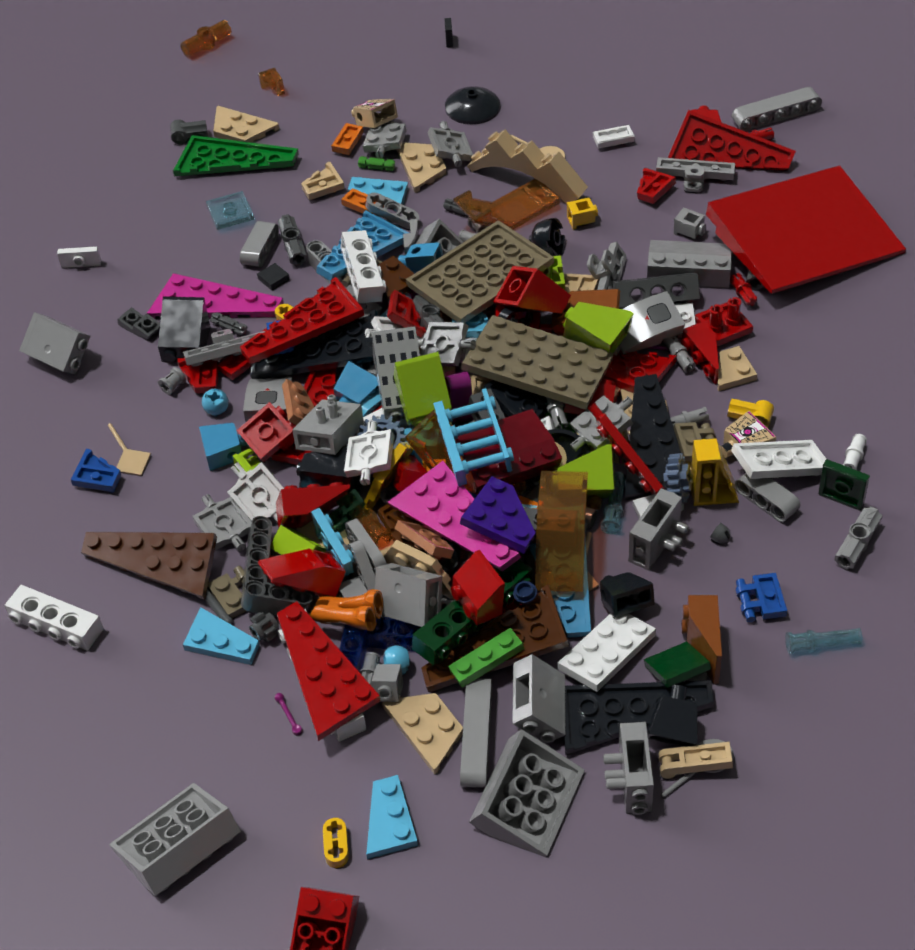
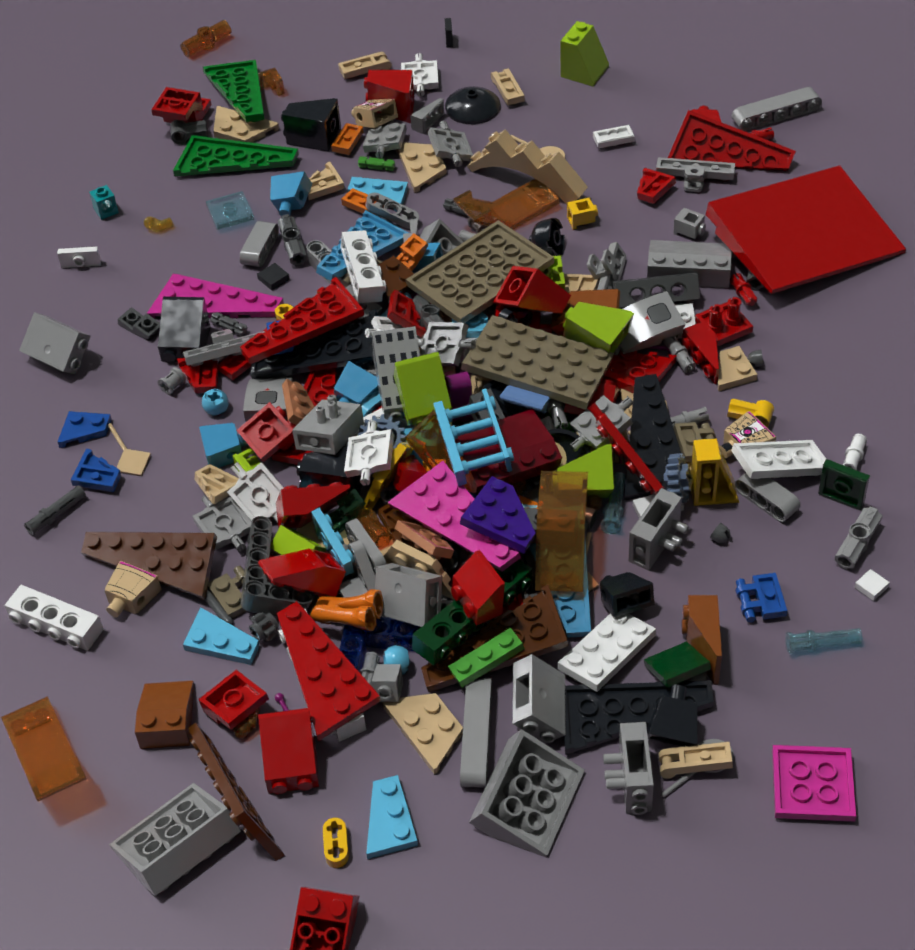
(43, 749): none -> clear orange windscreen
(47, 515): none -> dark grey pin
(83, 427): none -> blue wing
(104, 202): none -> teal brick
(130, 589): none -> tan torso
(157, 225): none -> clear yellow arm
(164, 715): none -> dark orange slope
(181, 105): none -> red bracket
(215, 482): none -> tan wing
(232, 700): none -> red plate
(234, 797): none -> reddish brown wing
(240, 87): none -> green wing
(247, 725): none -> clear orange arm
(288, 751): none -> red slope
(289, 191): none -> dark azure torso
(312, 123): none -> black slope
(362, 64): none -> tan plate
(392, 85): none -> red slope
(412, 251): none -> orange slope
(424, 73): none -> white plate
(426, 116): none -> light grey slope
(508, 87): none -> tan plate
(525, 398): none -> medium blue slope
(525, 592): dark blue plate -> none
(582, 55): none -> lime slope
(756, 358): none -> dark grey hinge
(813, 783): none -> dark pink plate
(872, 584): none -> white tile

